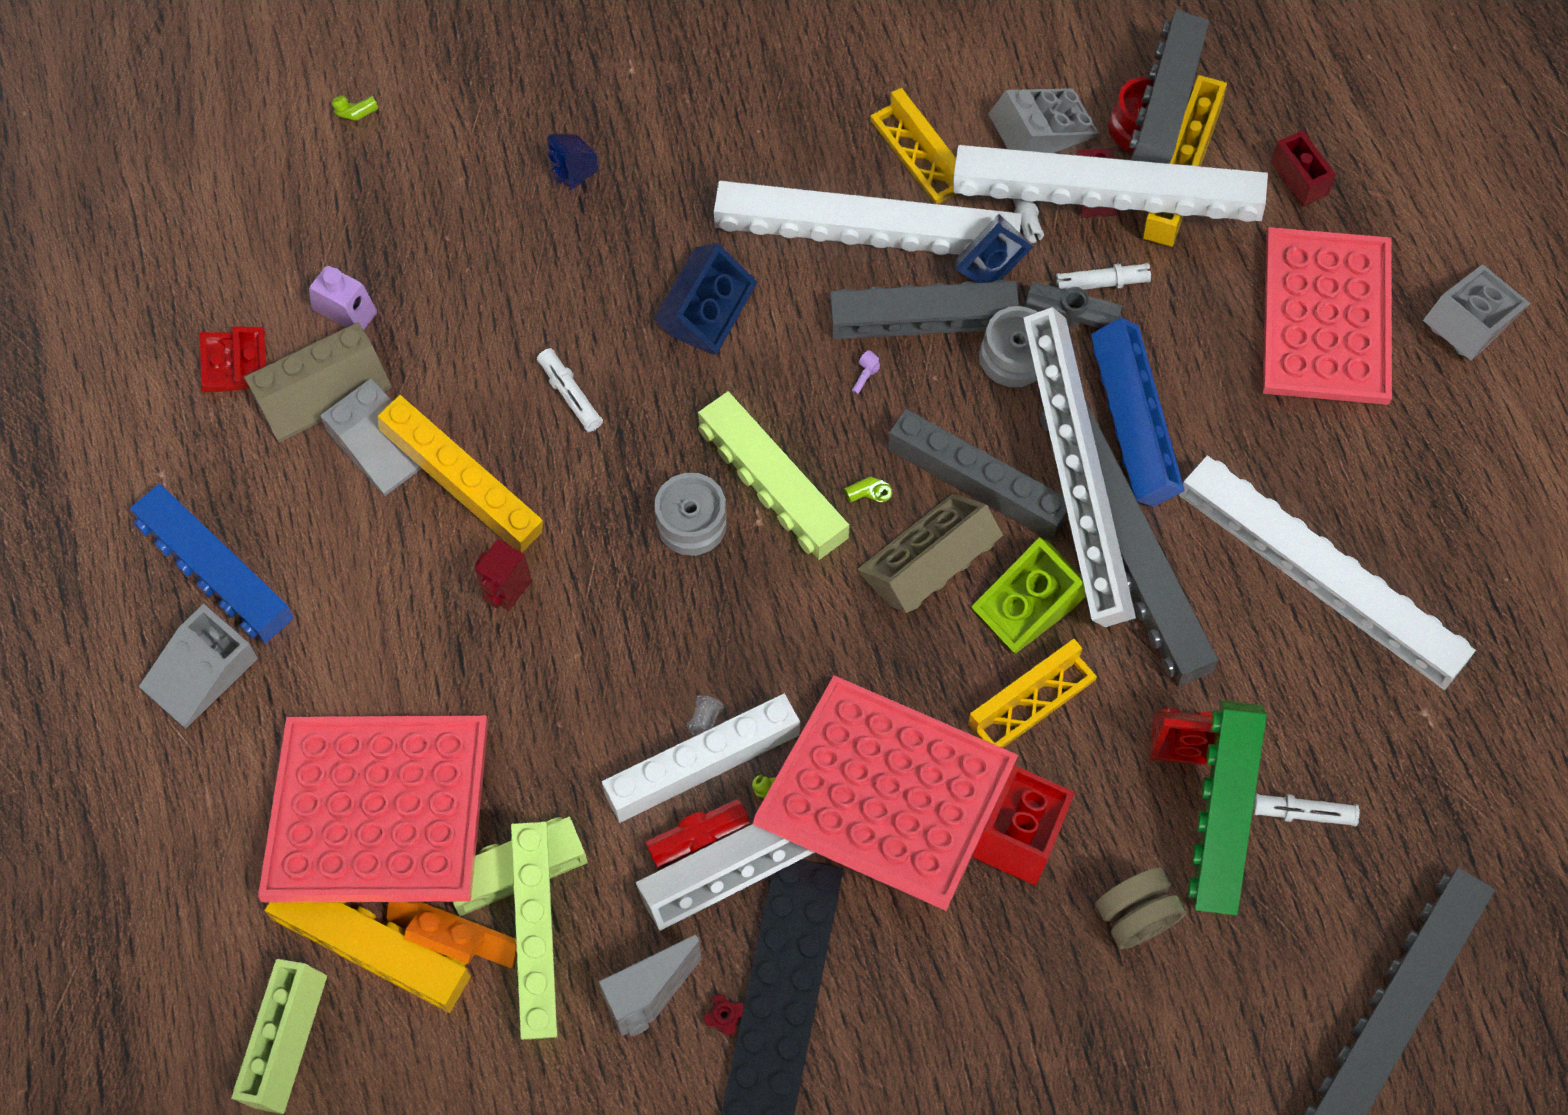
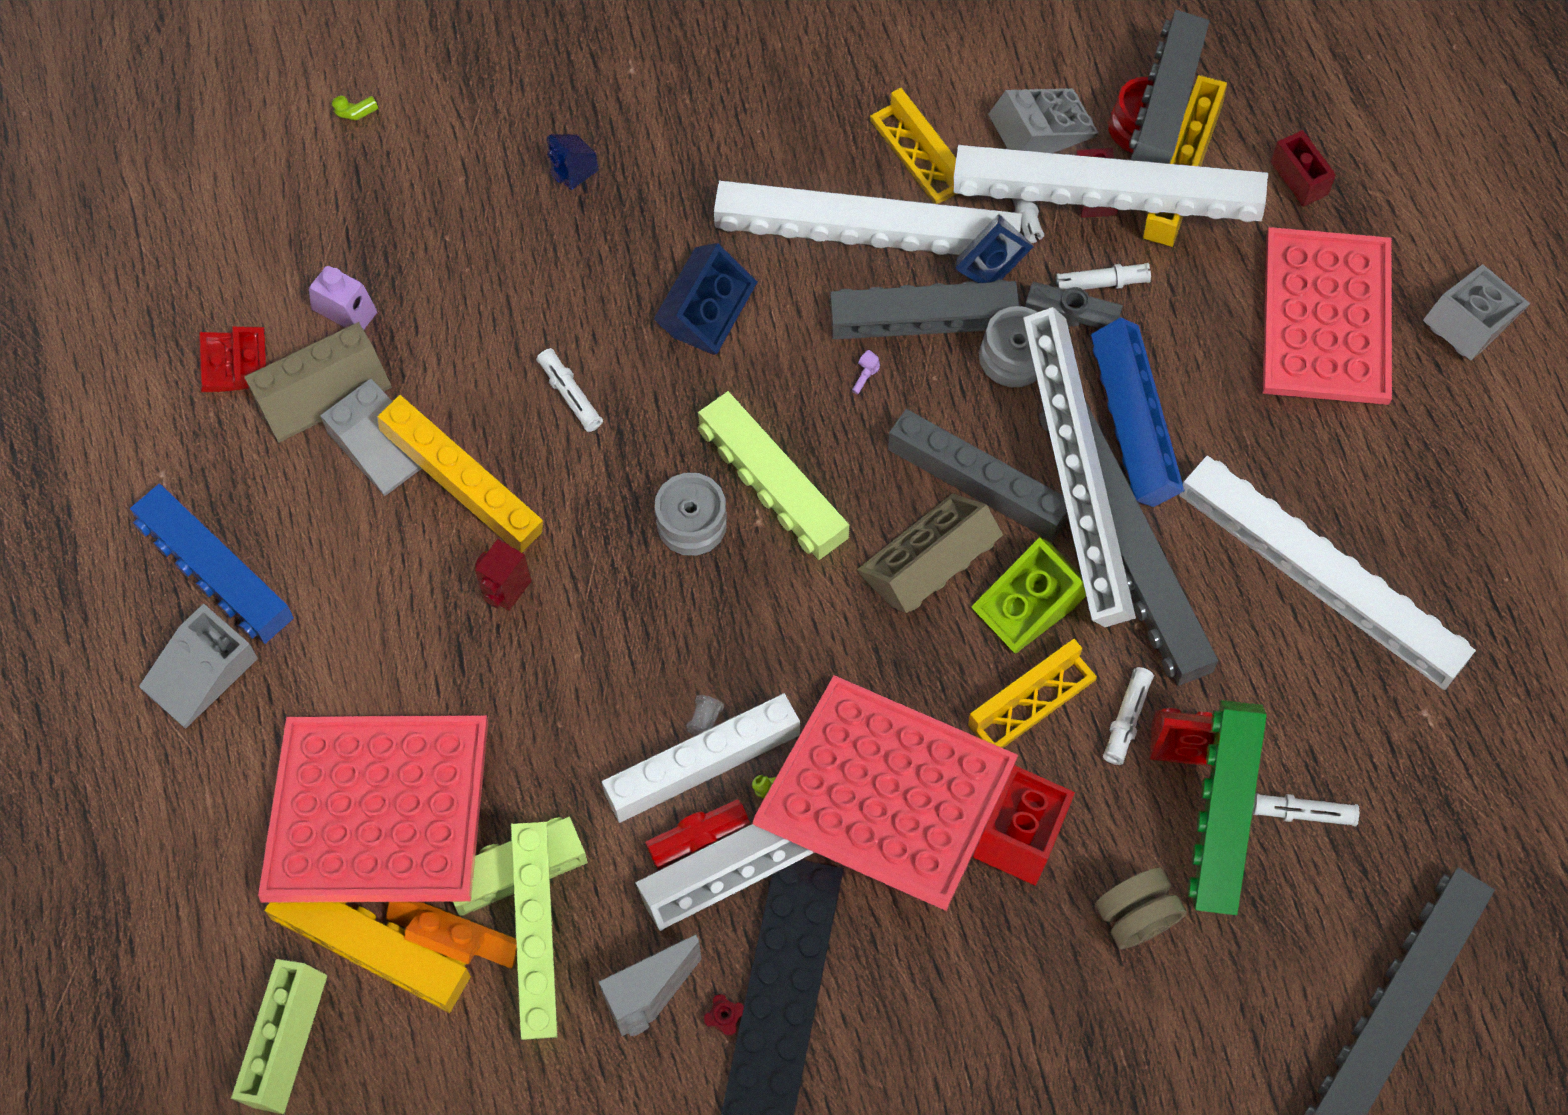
(870, 488): lime arm -> none
(1124, 729): none -> white pin

